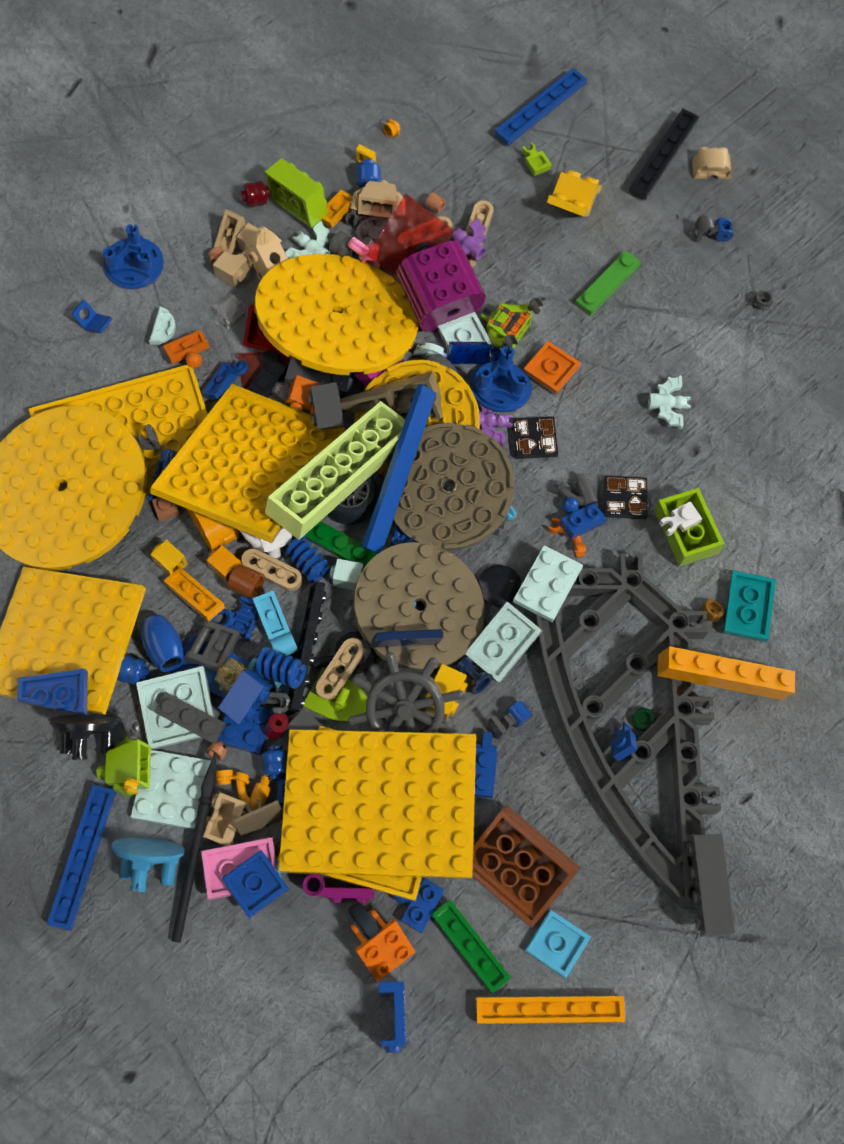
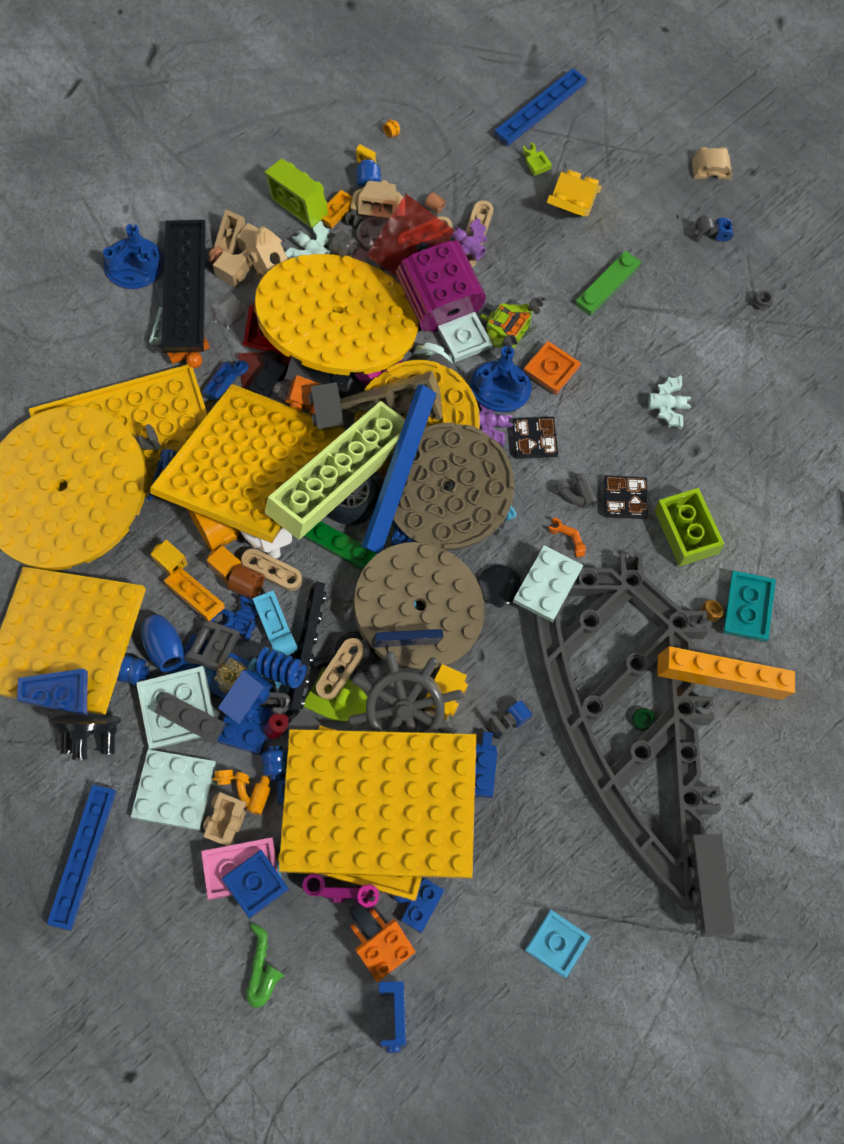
(93, 322): blue bracket -> none
(127, 765): lime torso -> none
(142, 853): dark azure piece -> none
(165, 509): nougat plate -> none
(184, 286): none -> black plate
(205, 800): black piece -> none
(219, 749): nougat hinge -> none
(255, 194): dark red piece -> none
(258, 818): dark tan piece -> none
(261, 983): none -> bright green piece
(306, 560): blue piece -> none
(346, 574): light aqua brick -> none
(362, 250): bright pink axle -> none
(367, 887): none -> dark pink bush
(471, 946): green plate -> none
(472, 353): clear blue hinge -> none
(479, 681): dark blue piece -> none
(503, 642): light aqua plate -> none
(521, 866): dark orange slope -> none
(550, 1010): light orange plate -> none
(580, 520): blue plate -> none
(624, 742): blue plate -> none
(663, 154): black plate -> none
(682, 517): white plate -> none

